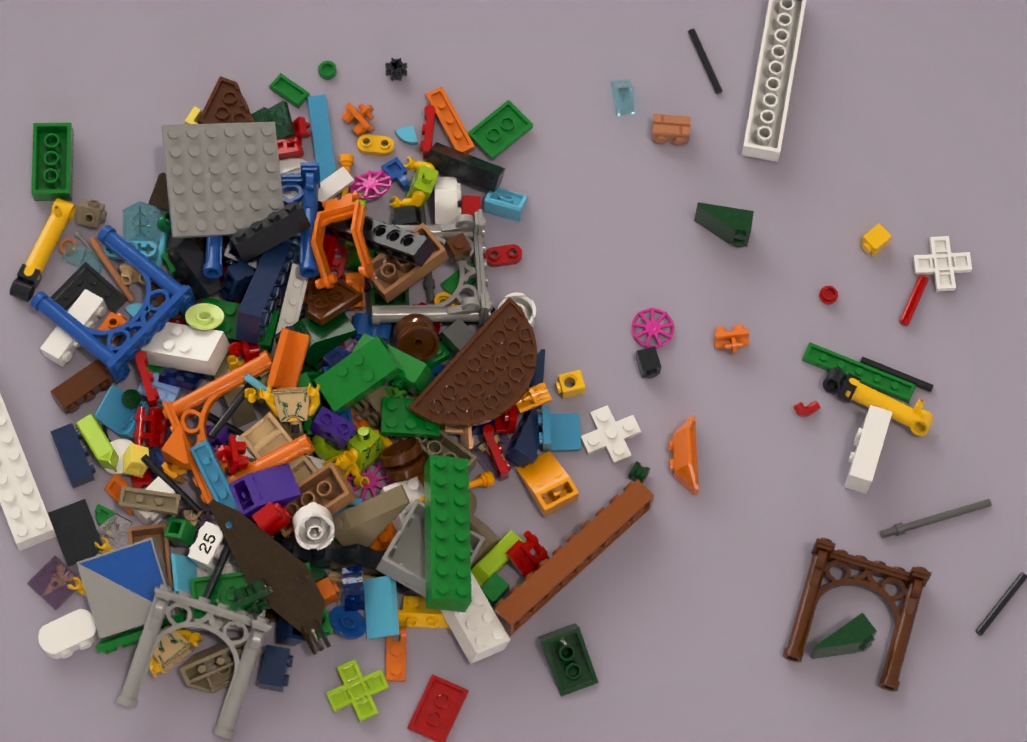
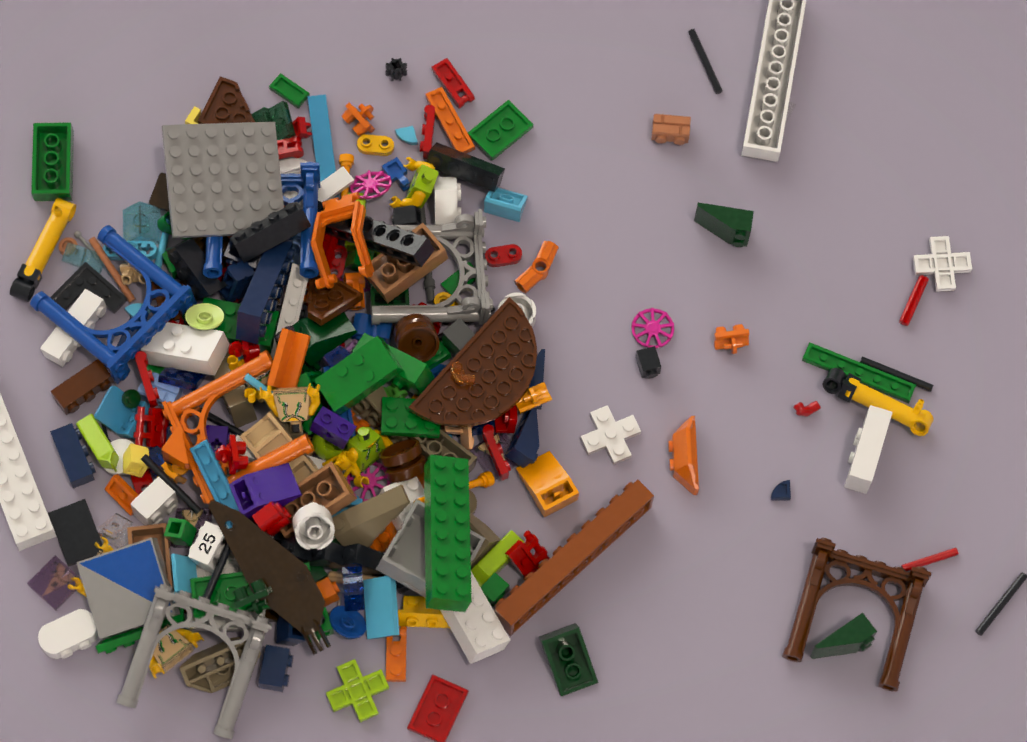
(91, 213): dark tan brick -> none
(103, 514): green tile -> none
(111, 322): orange brick -> none
(149, 500): dark tan plate -> none
(230, 411): black bar -> none
(327, 70): green tile -> none
(452, 82): none -> red plate
(457, 248): reddish brown brick -> none
(459, 374): none -> clear orange arm
(470, 204): red brick -> none
(544, 259): none -> orange piece
(559, 431): dark azure bracket -> none
(574, 377): yellow brick -> none
(623, 96): clear light blue slope -> none
(639, 472): dark green wheel -> none
(782, 492): none -> dark blue tile
(828, 295): red plate -> none
(875, 240): yellow brick -> none
(900, 528): dark grey bar -> none
(930, 559): none -> red bar

